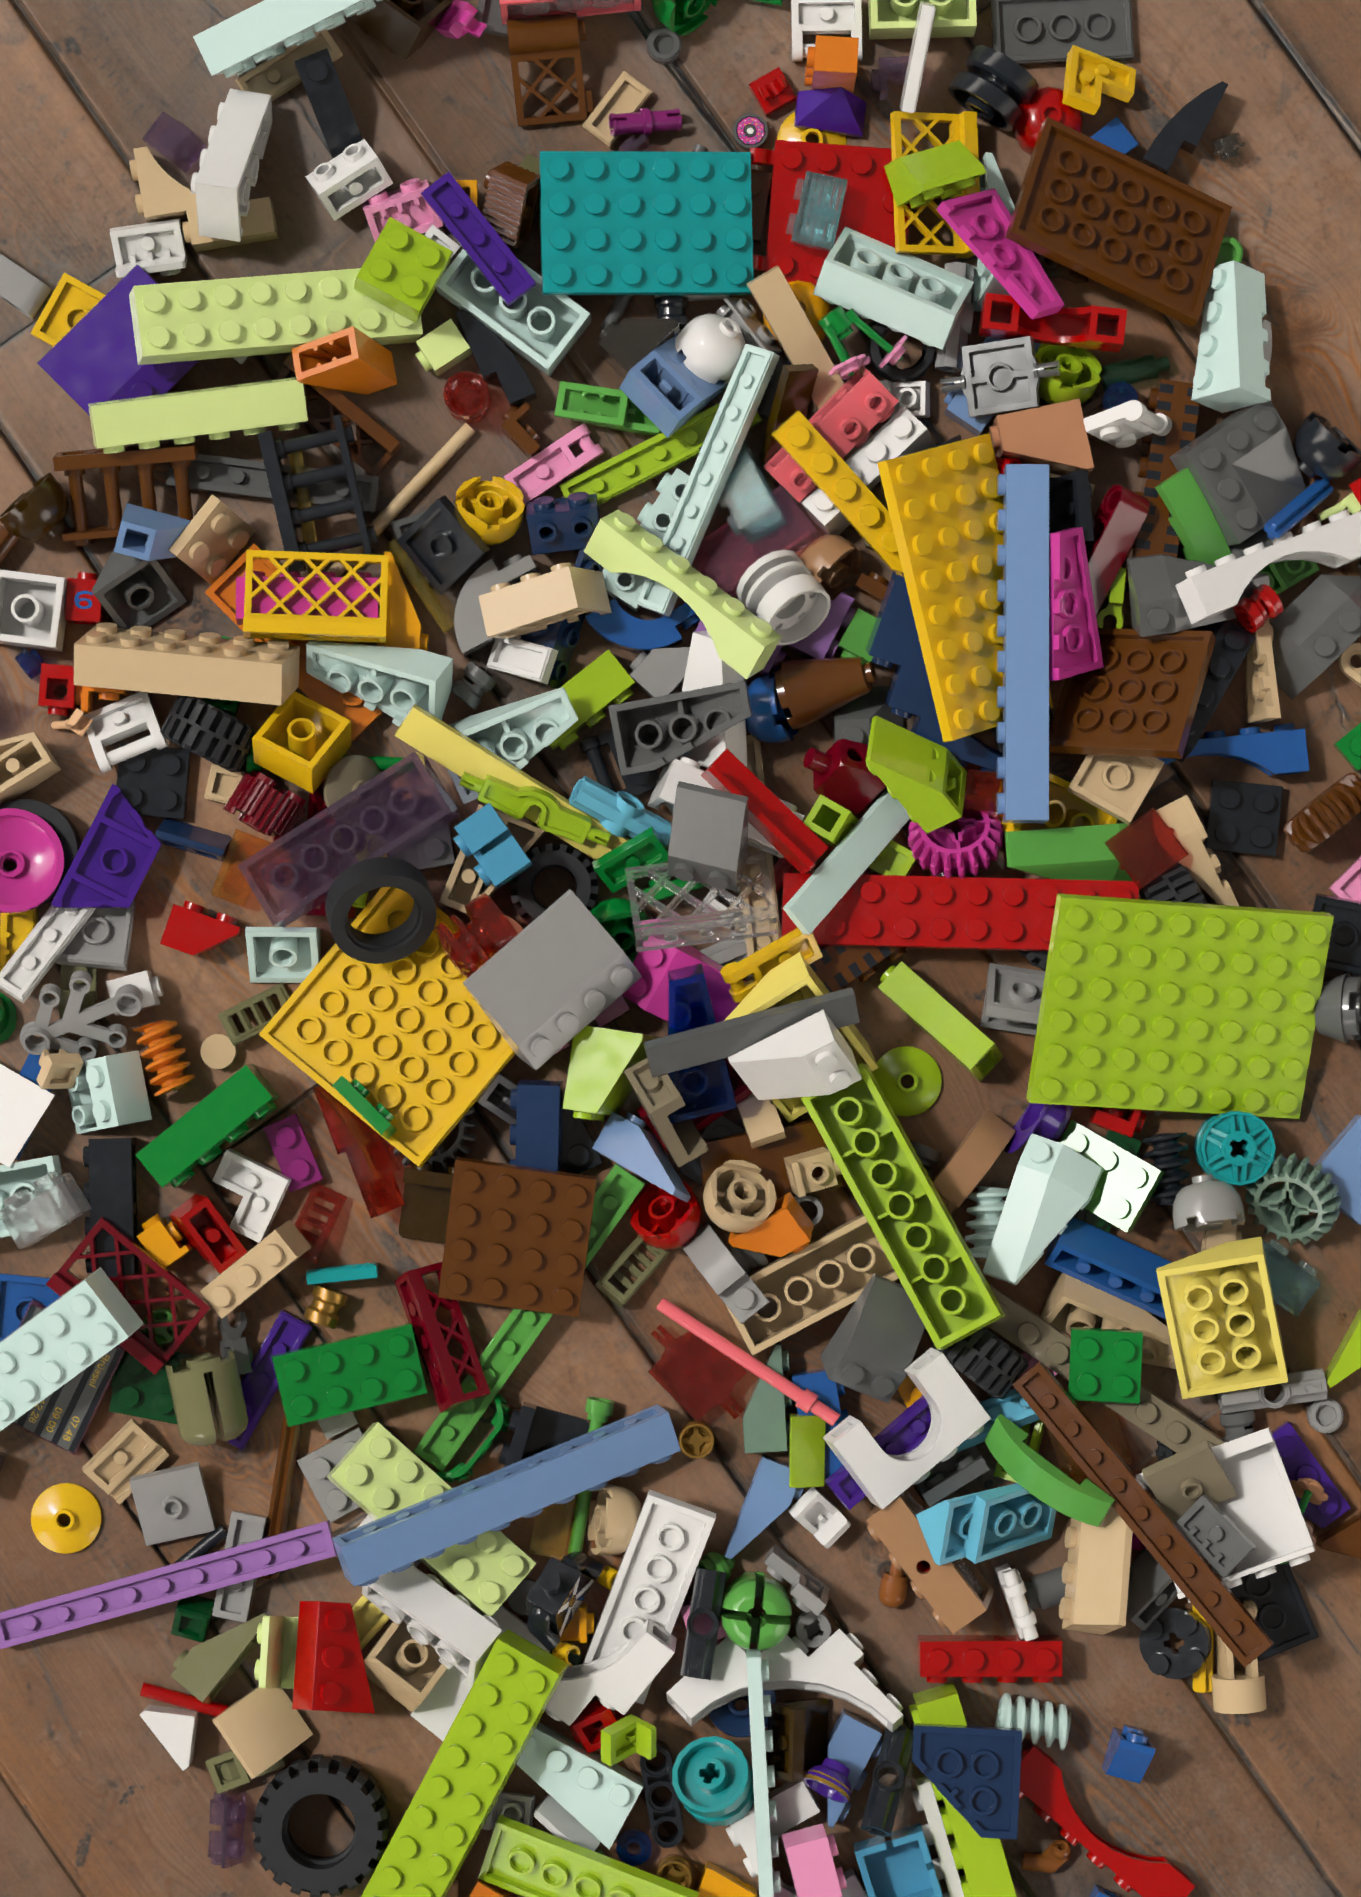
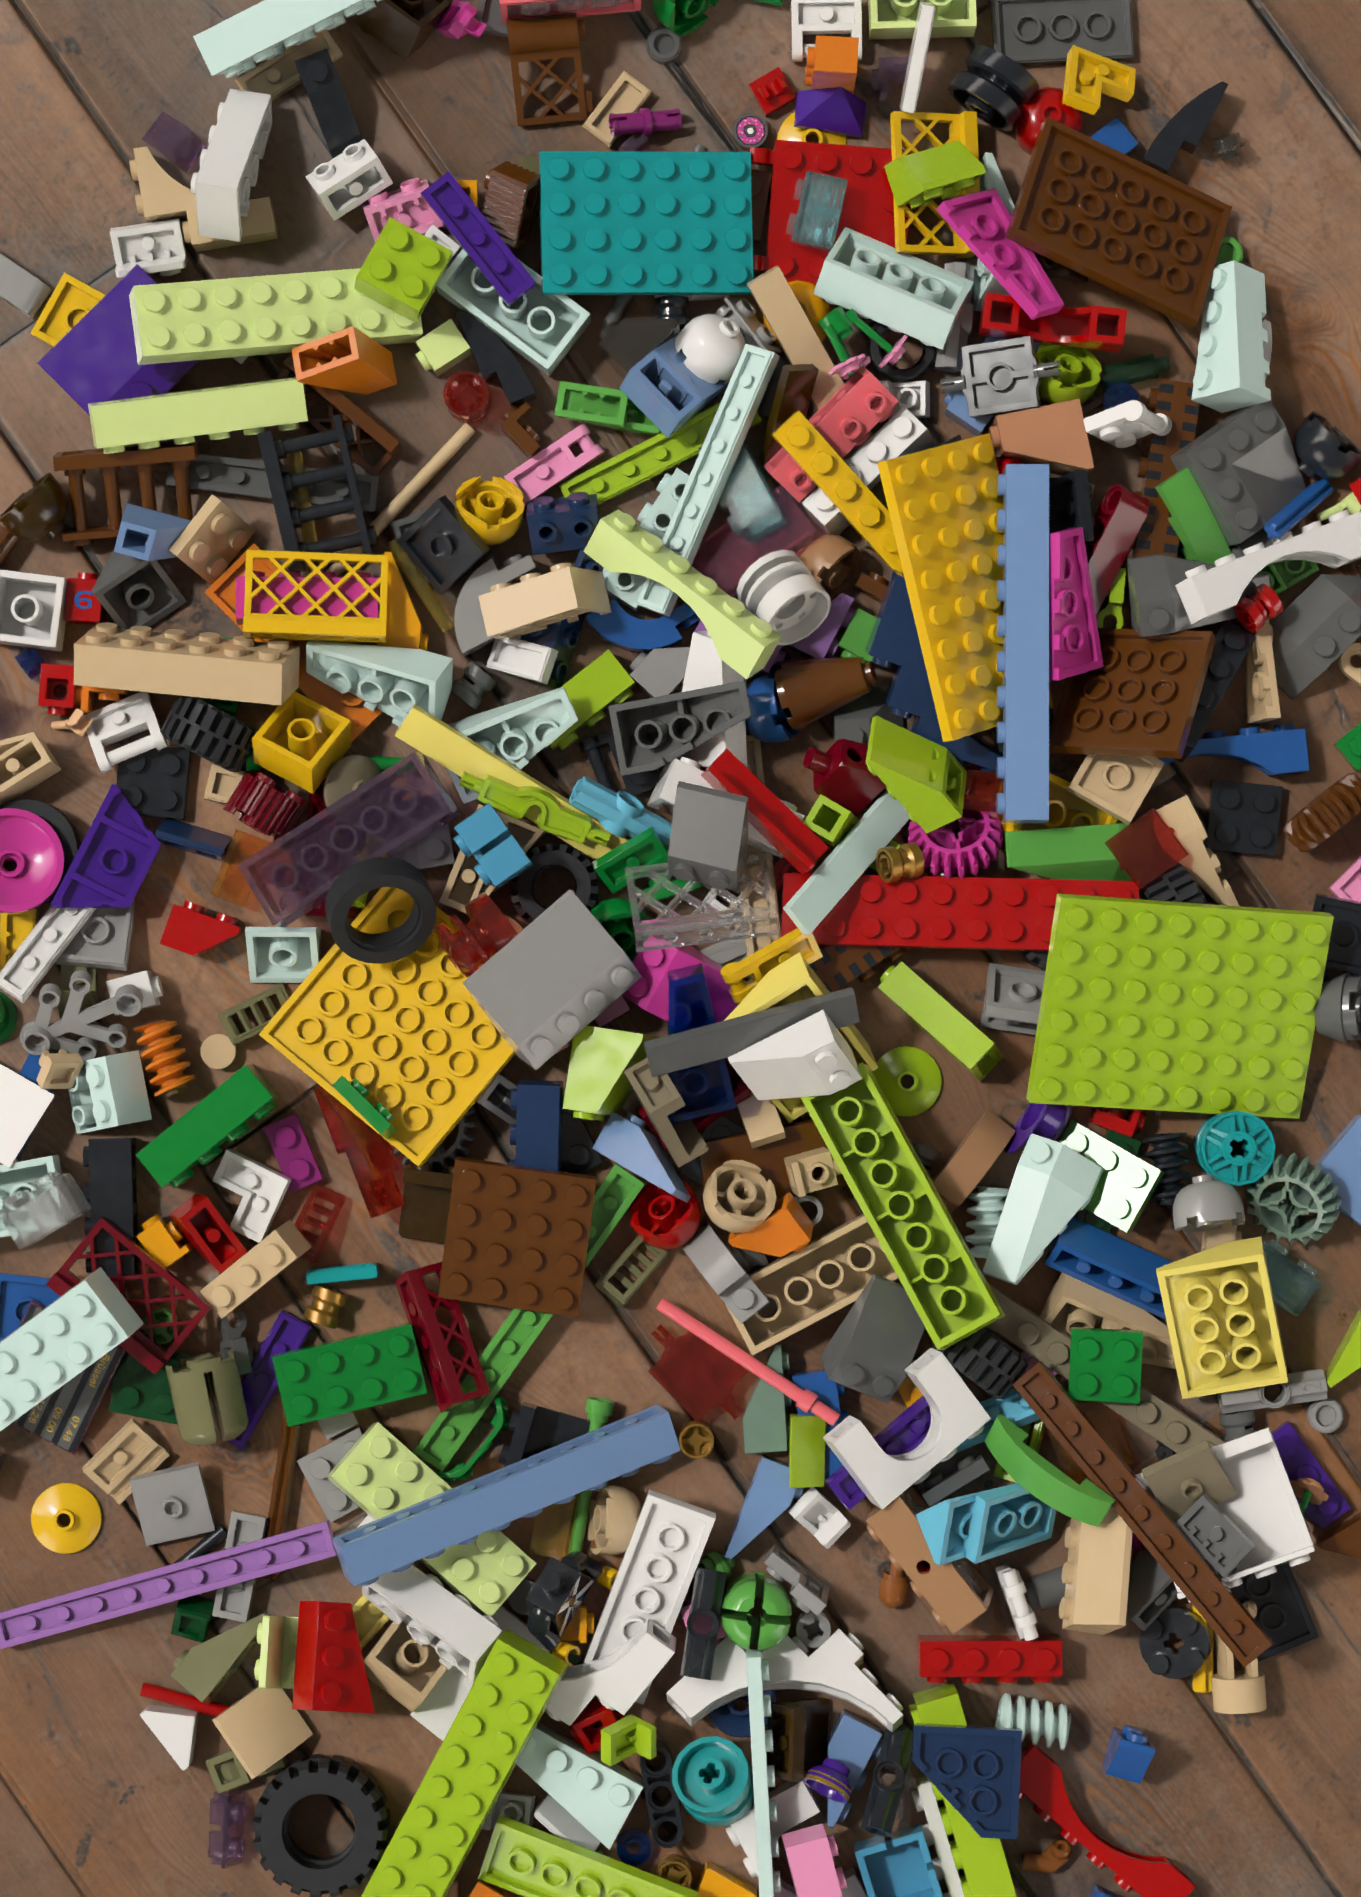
(900, 862): none -> pearl gold wheel

